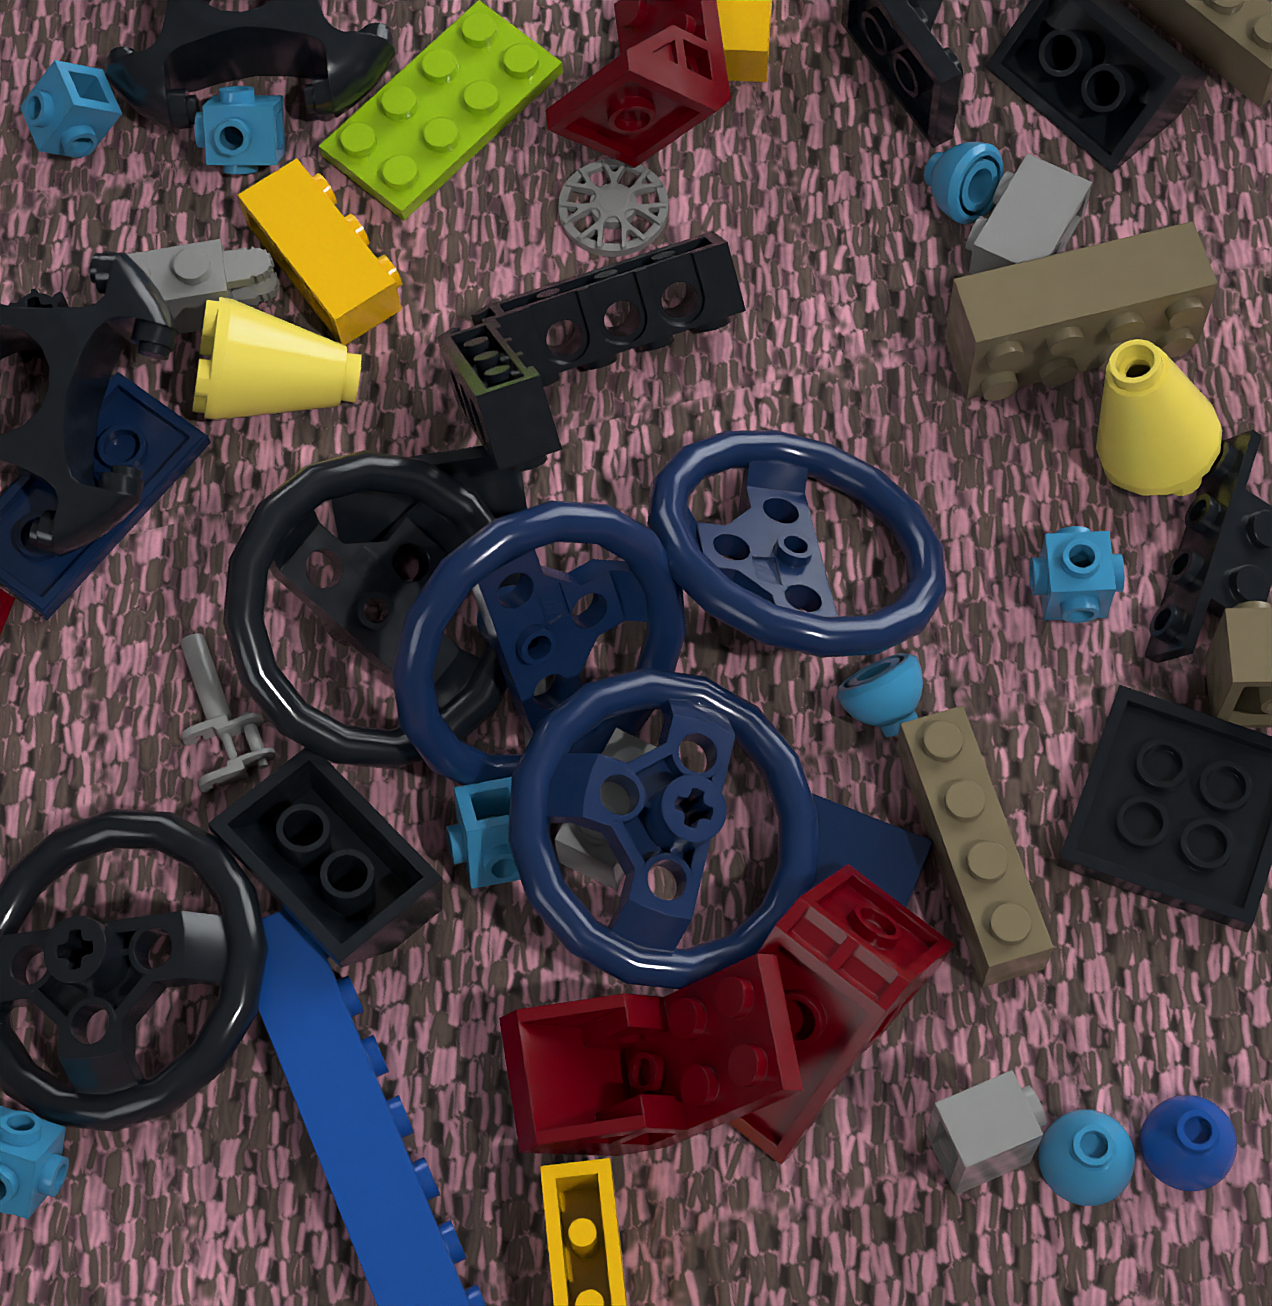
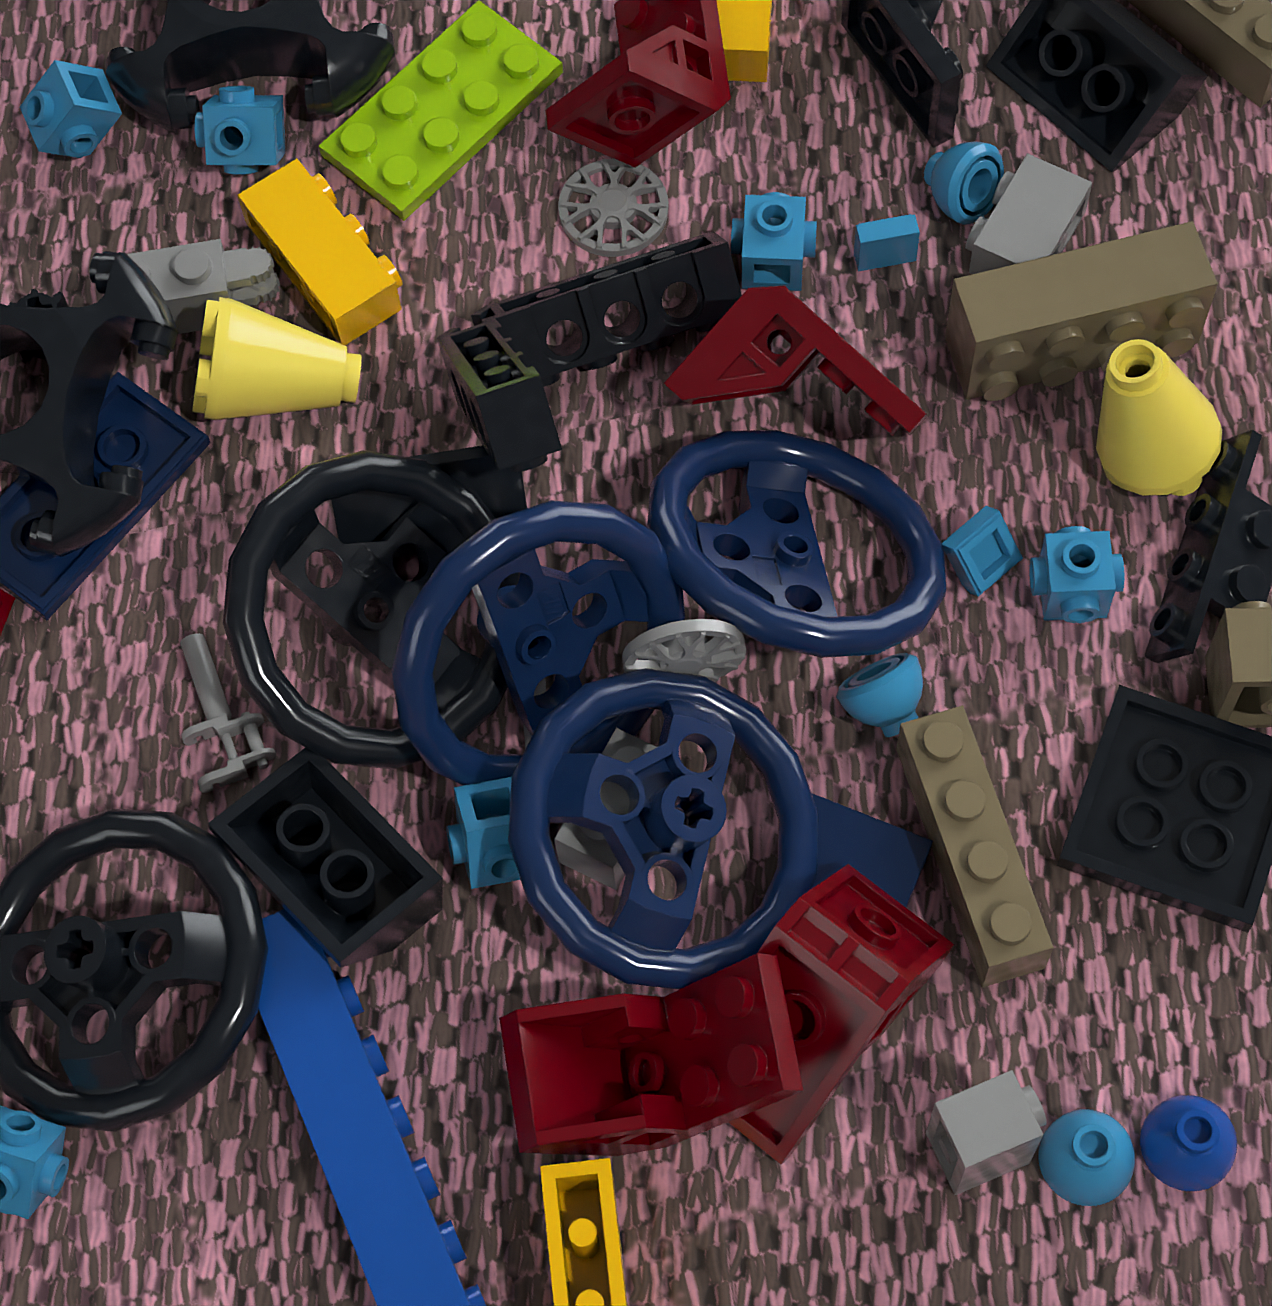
(685, 649): none -> light grey wheel
(739, 359): none -> dark red bracket
(773, 240): none -> dark azure brick
(886, 242): none -> dark azure tile
(982, 550): none -> dark azure tile

